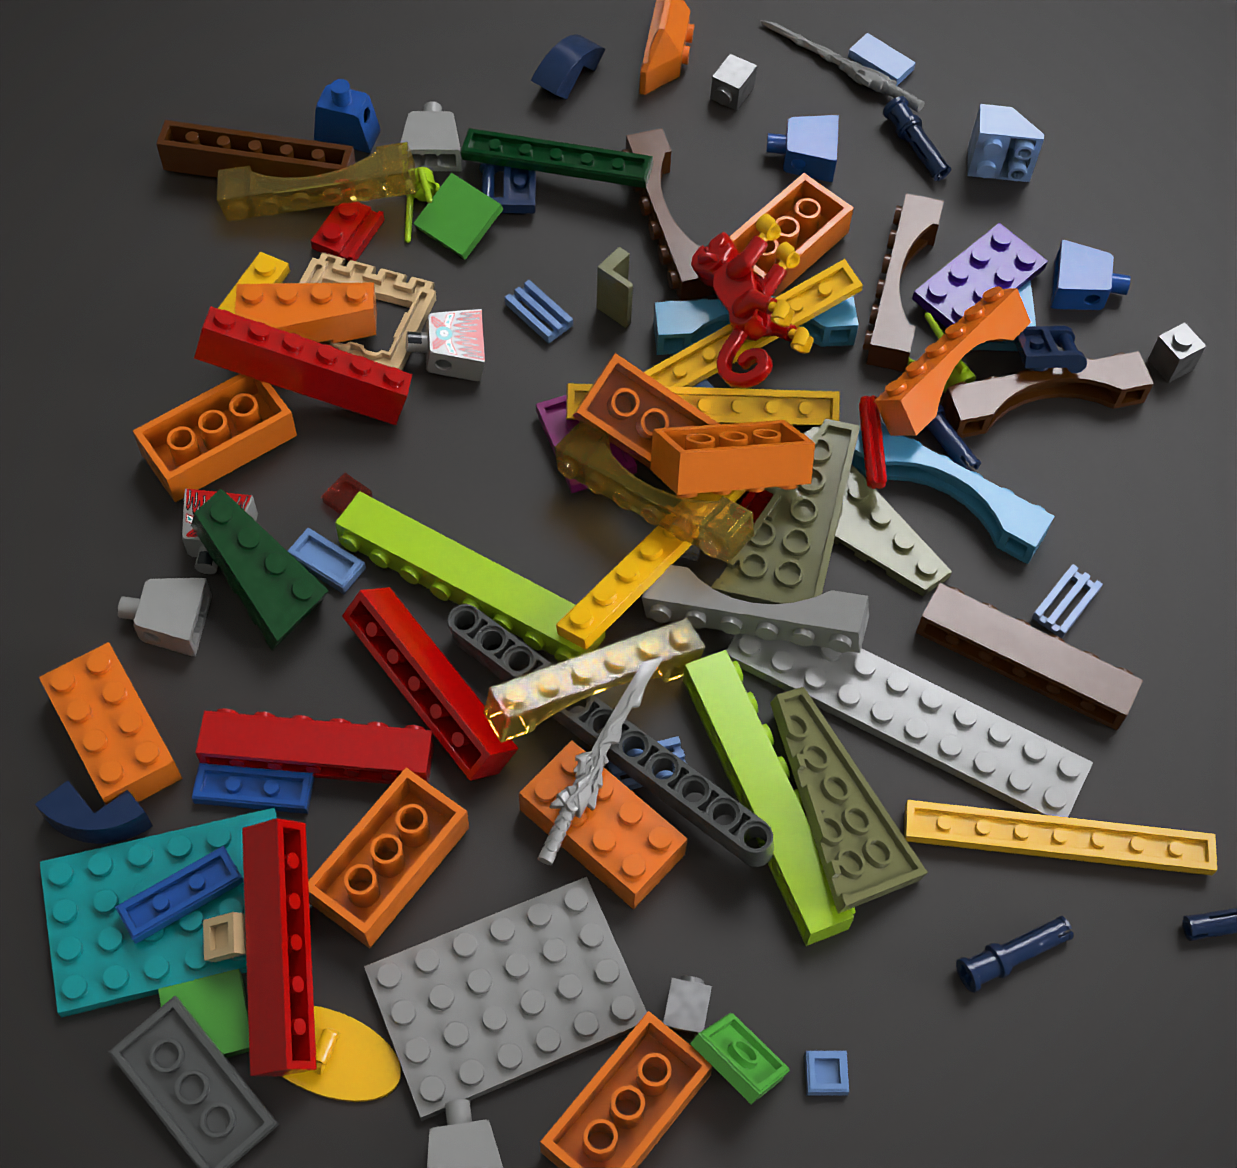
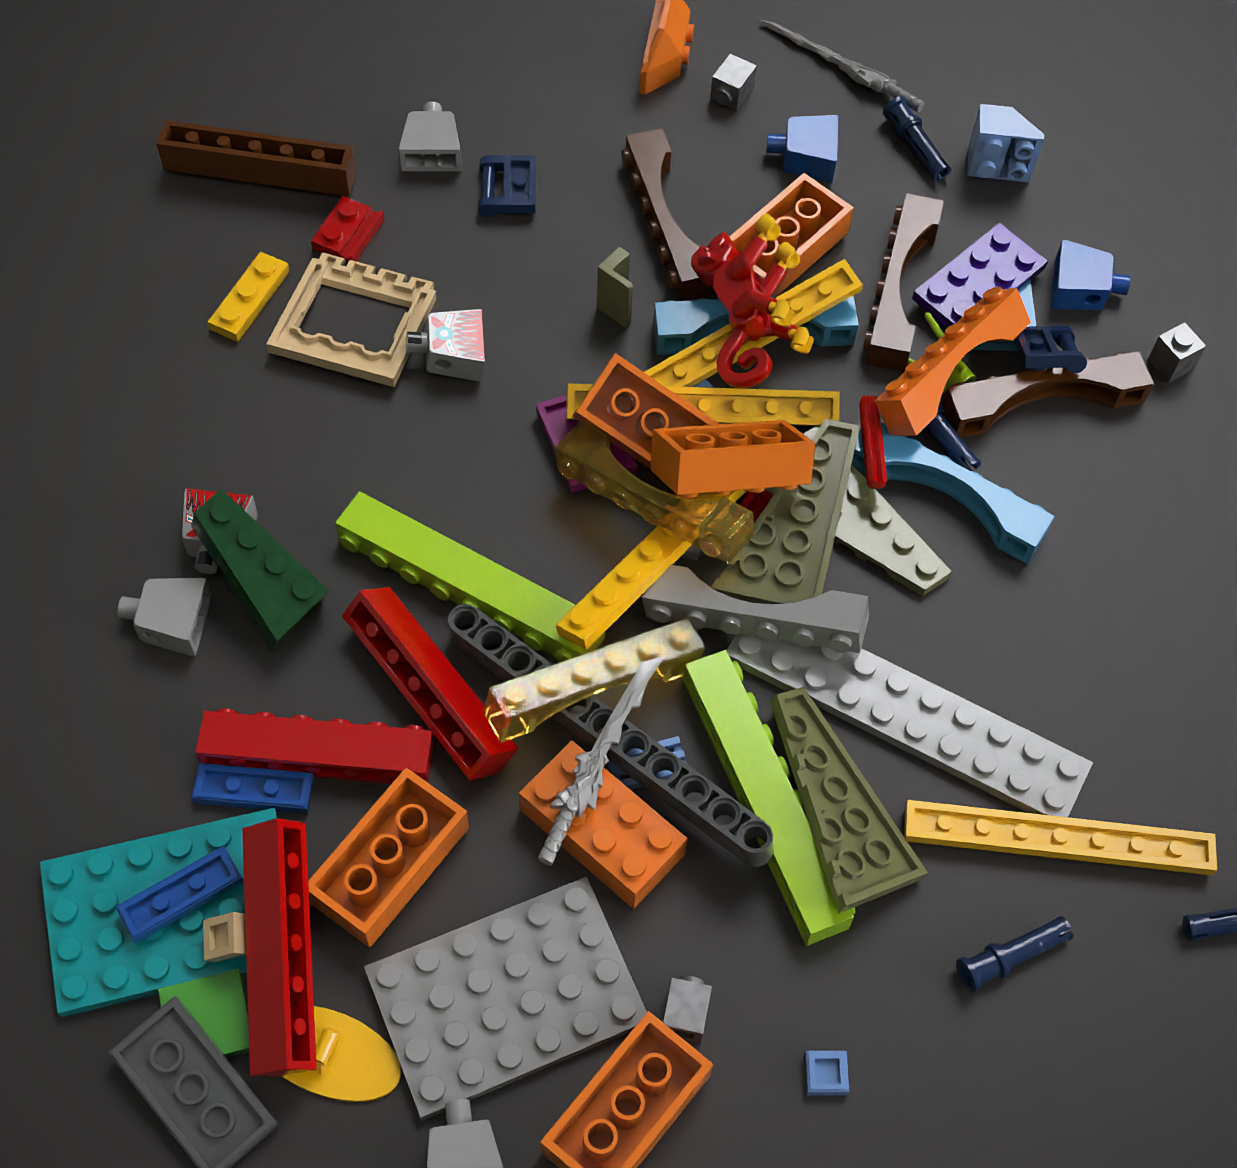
(73, 817): dark blue brick -> none
(110, 726): orange brick -> none
(214, 434): orange brick -> none
(302, 365): red brick -> none
(312, 309): orange wedge -> none
(327, 560): medium blue tile -> none
(343, 492): clear red tile -> none
(346, 117): blue torso -> none
(380, 175): clear yellow arch -> none
(425, 190): lime plant -> none
(458, 216): bright green tile -> none
(542, 308): medium blue tile -> none
(557, 158): dark green tile -> none
(564, 63): dark blue brick -> none
(740, 1057): bright green tile -> none
(881, 57): tile -> none
(1029, 656): brick -> none
(1081, 581): tile -> none

